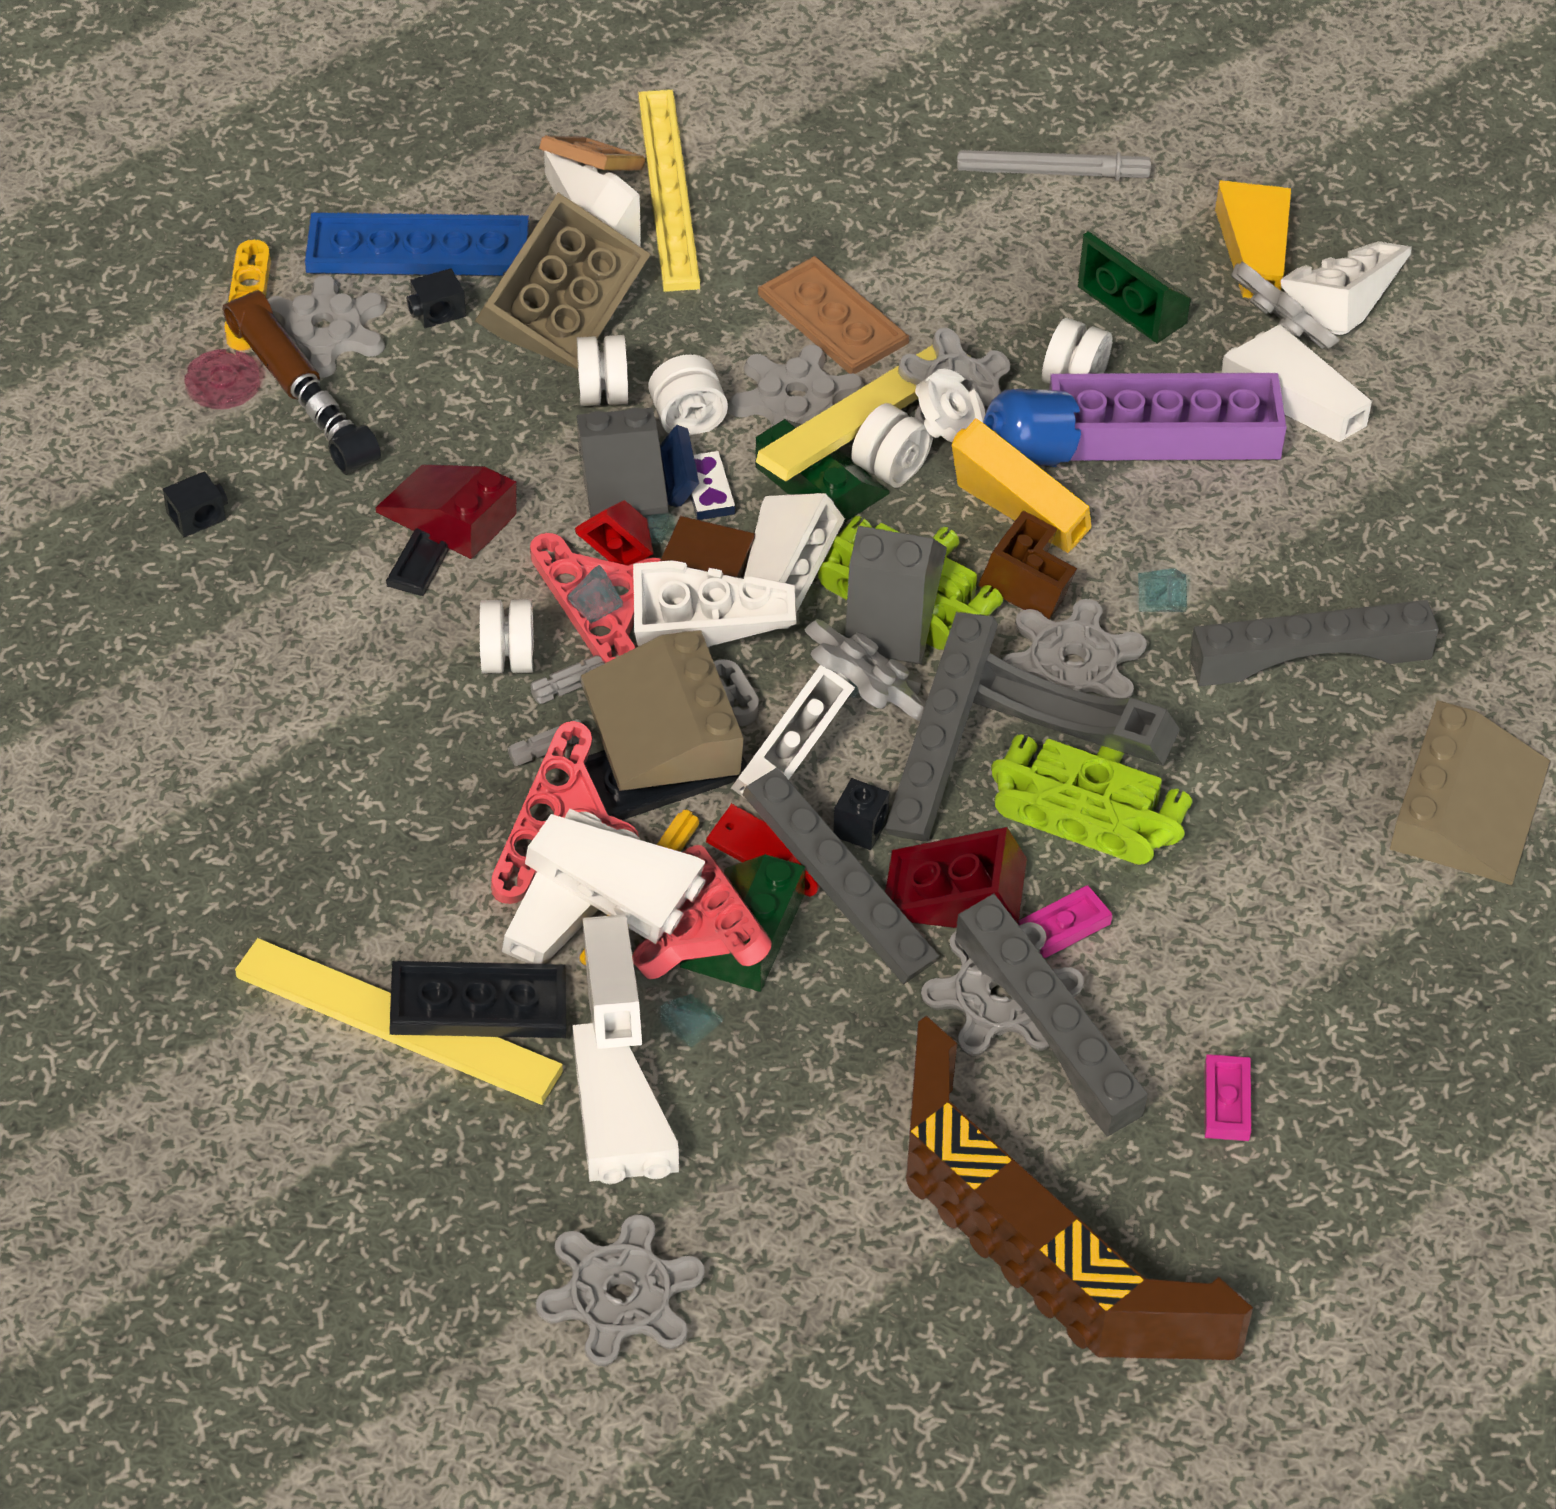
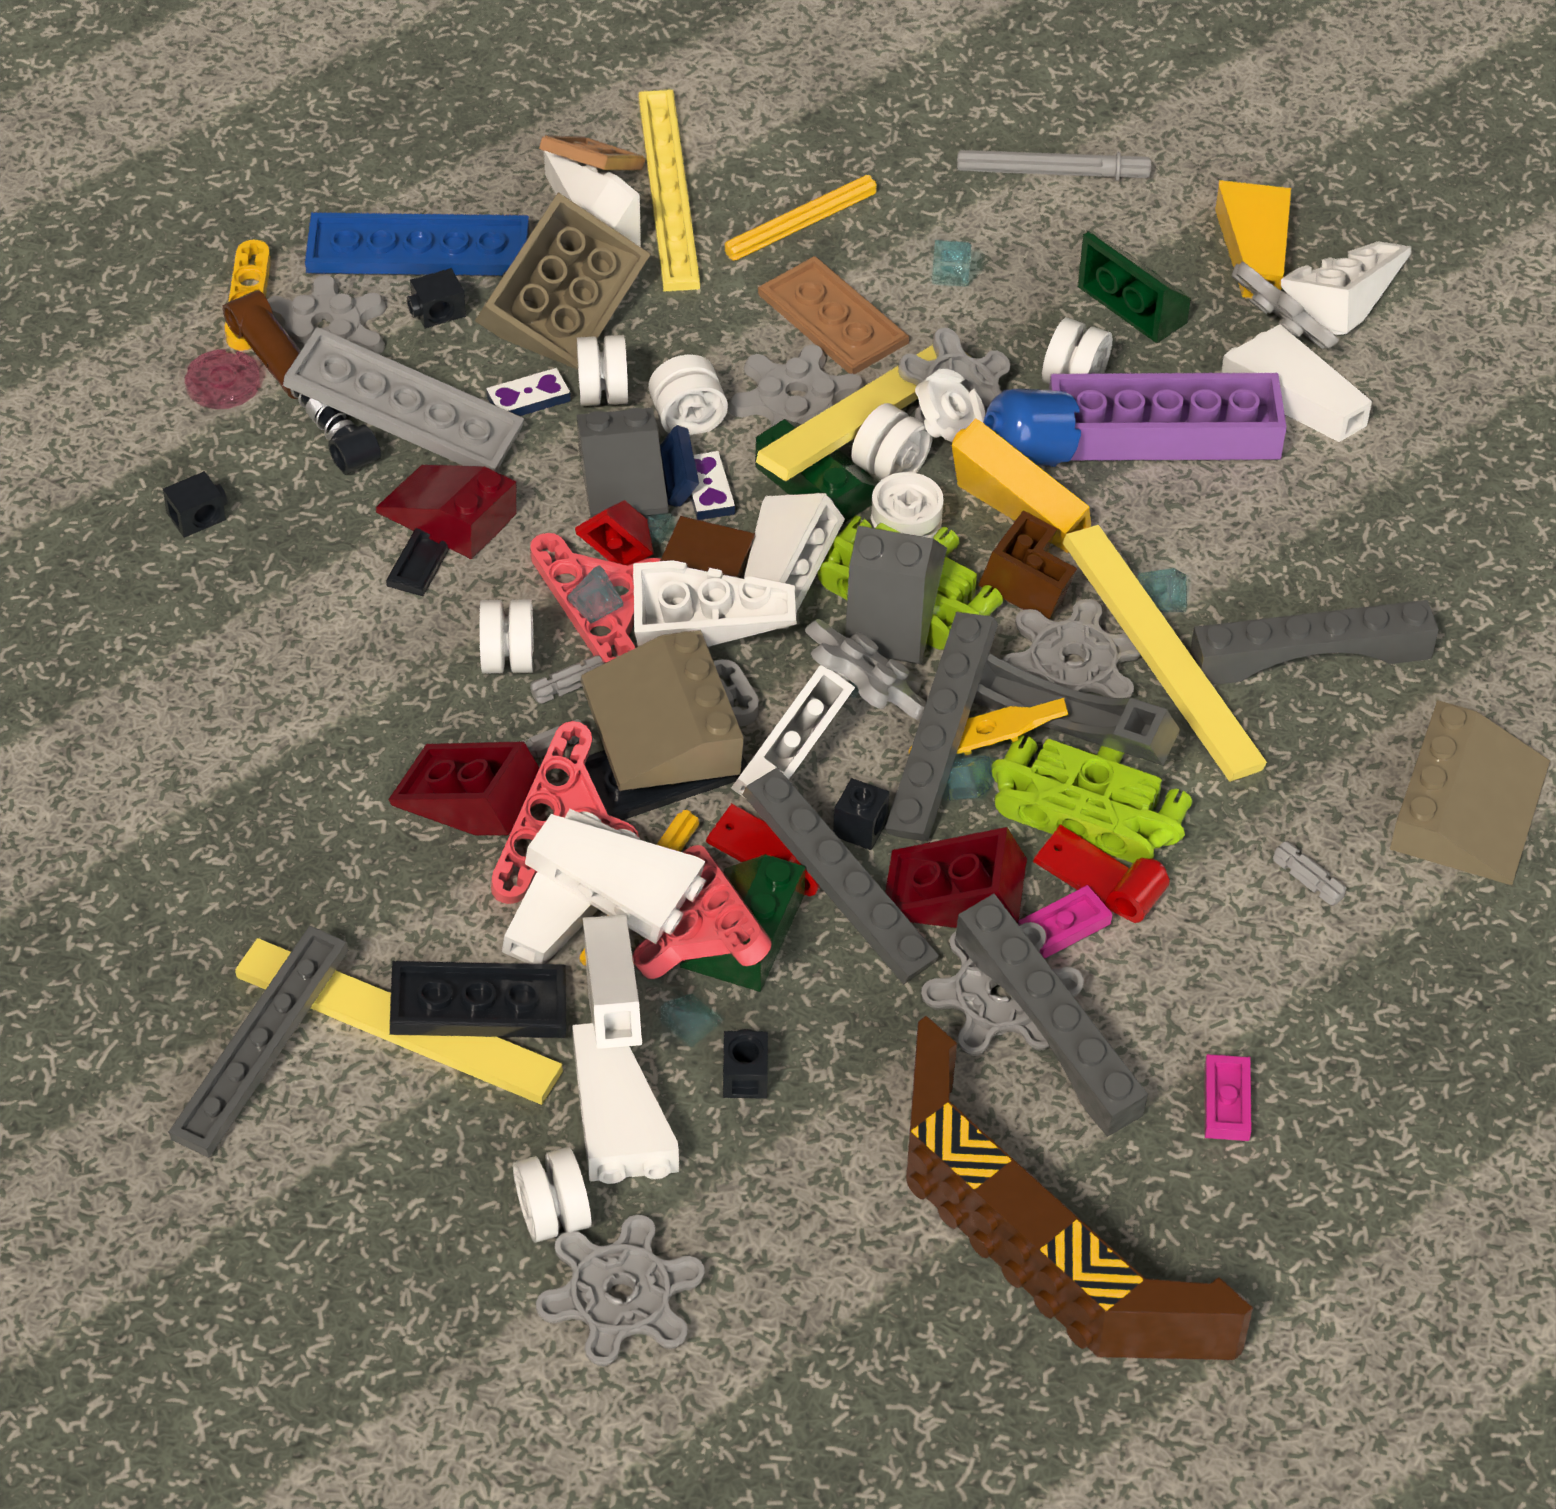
(258, 1041): none -> dark grey plate
(403, 401): none -> light grey plate
(469, 785): none -> dark red slope
(530, 393): none -> tile
(552, 1194): none -> white wheel
(750, 1078): none -> black brick
(800, 217): none -> yellow axle
(908, 504): none -> white wheel
(951, 263): none -> clear light blue slope
(969, 778): none -> clear light blue slope
(1007, 724): none -> yellow piece
(1122, 889): none -> red door
(1164, 653): none -> light yellow tile
(1309, 873): none -> light grey axle

